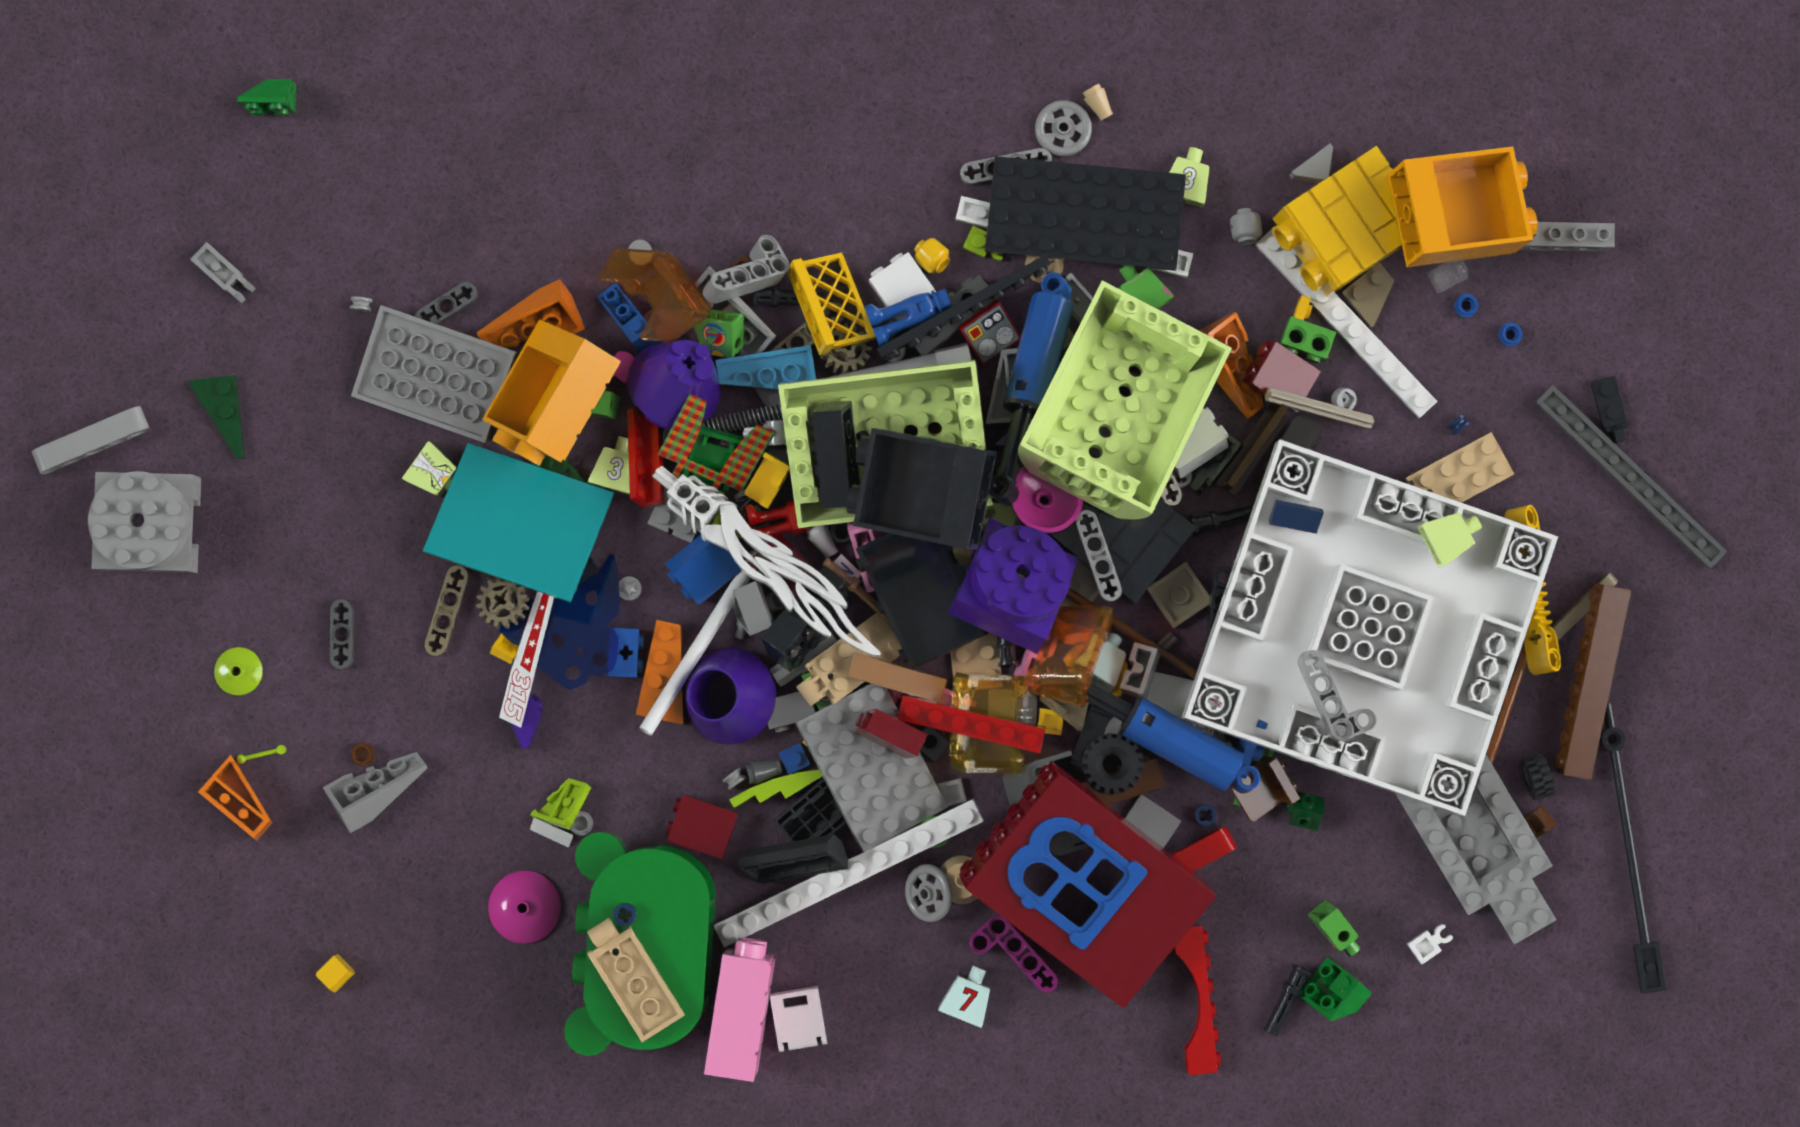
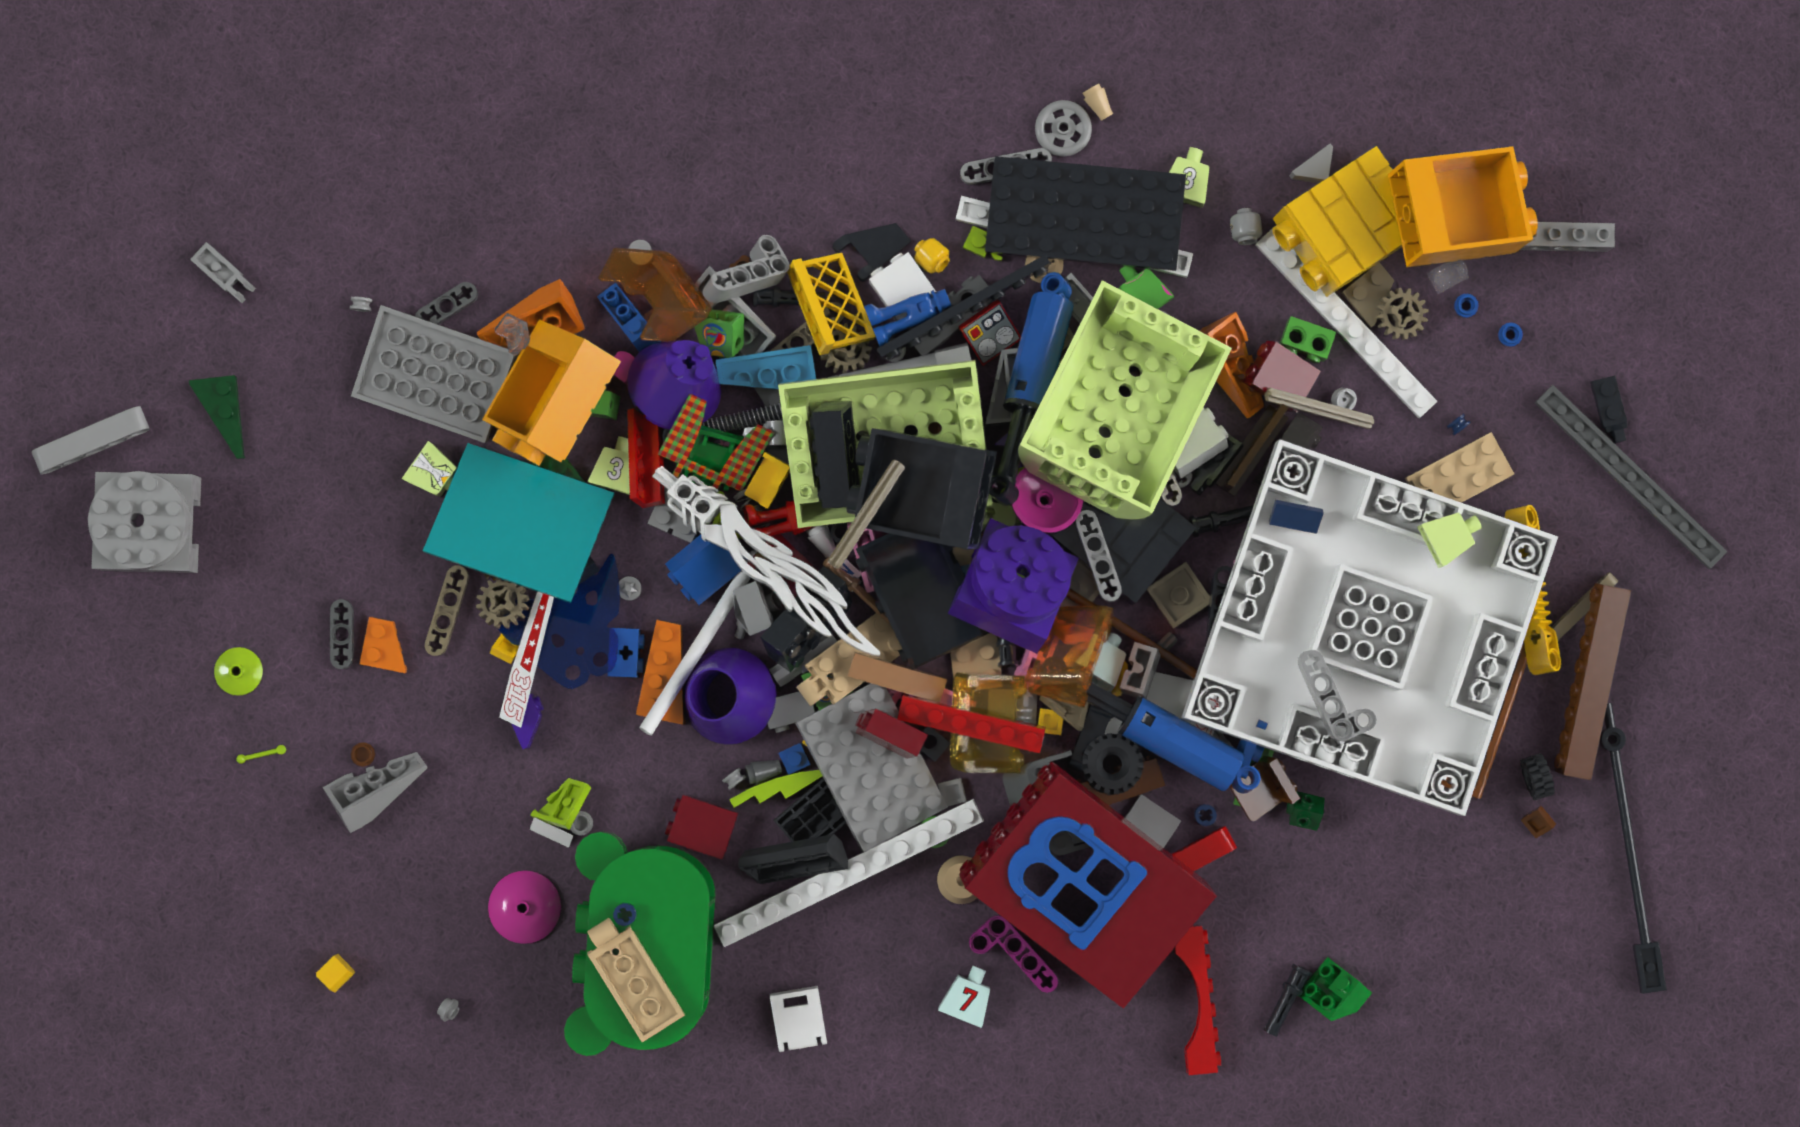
(236, 799): orange wedge -> none
(270, 96): green slope -> none
(382, 646): none -> orange wing
(448, 1009): none -> light grey plate
(515, 332): none -> clear bracket
(740, 1011): bright pink brick -> none
(866, 514): none -> dark tan axle
(874, 245): none -> black flag
(928, 893): light grey plate -> none
(1303, 308): yellow plate -> none
(1335, 927): bright green torso -> none
(1404, 304): none -> dark tan gear
(1426, 945): white plate -> none
(1480, 859): light grey piece -> none

